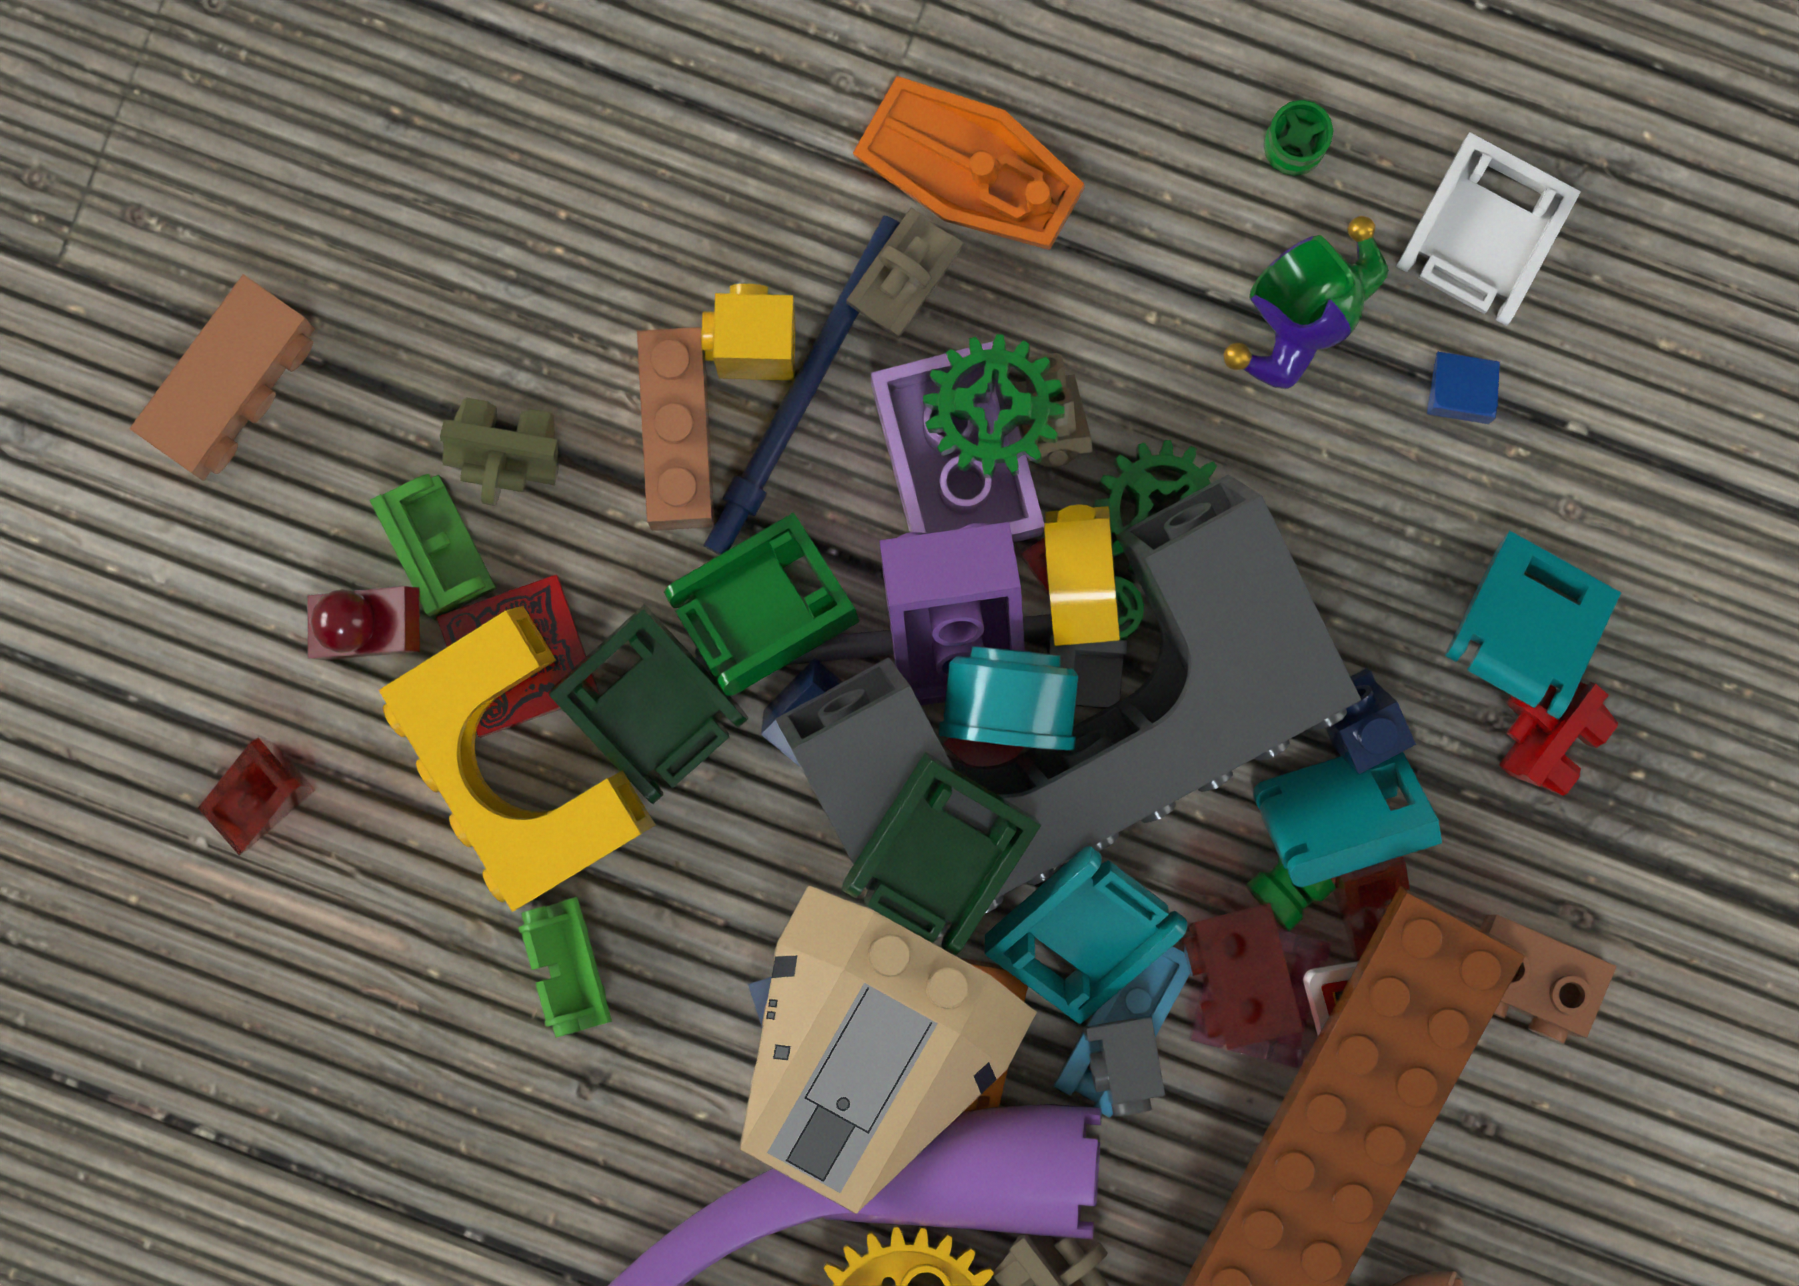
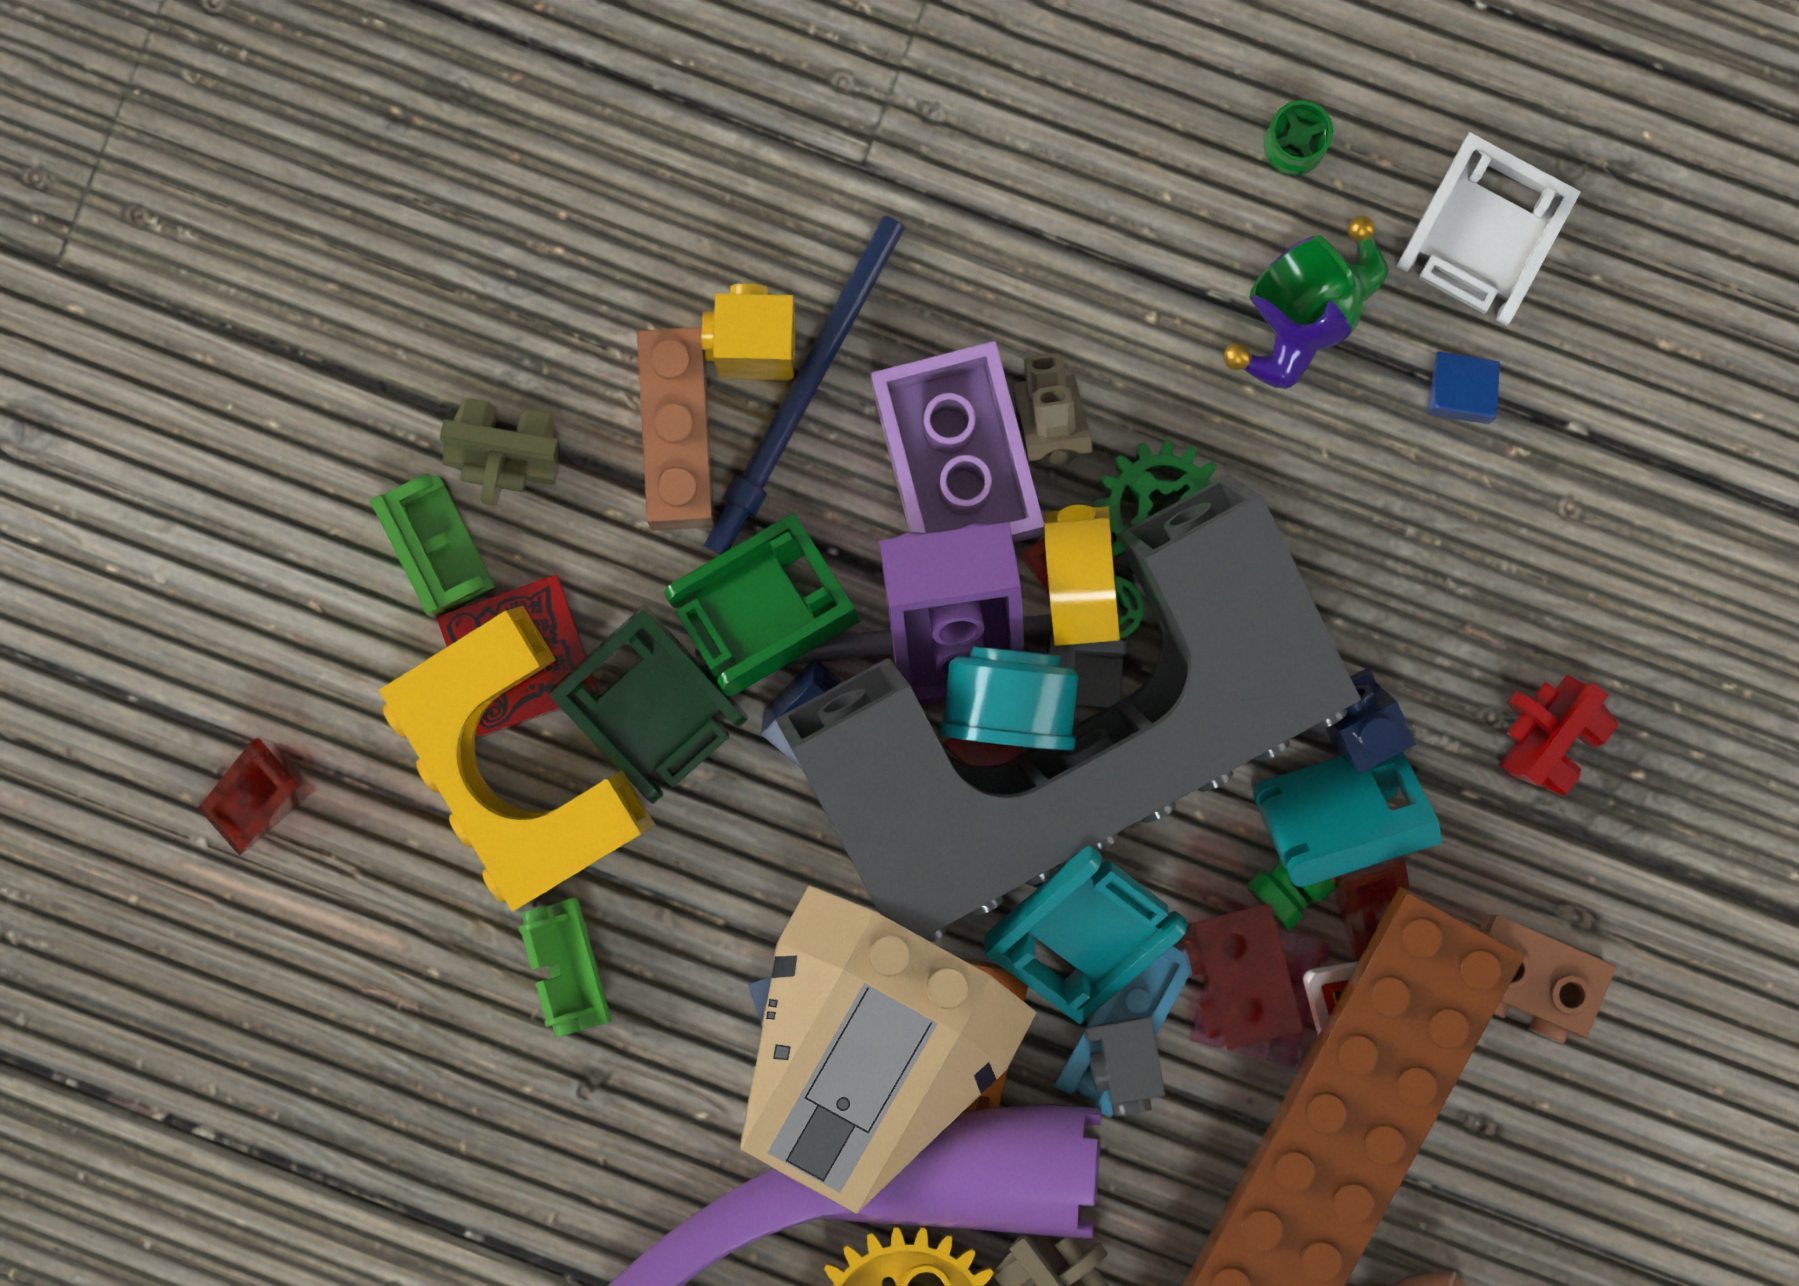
(225, 379): nougat brick -> none
(363, 623): dark red tile -> none
(904, 273): dark tan hips -> none
(936, 864): dark green container -> none
(964, 401): green gear -> none
(969, 164): orange piece -> none
(1528, 630): teal container -> none

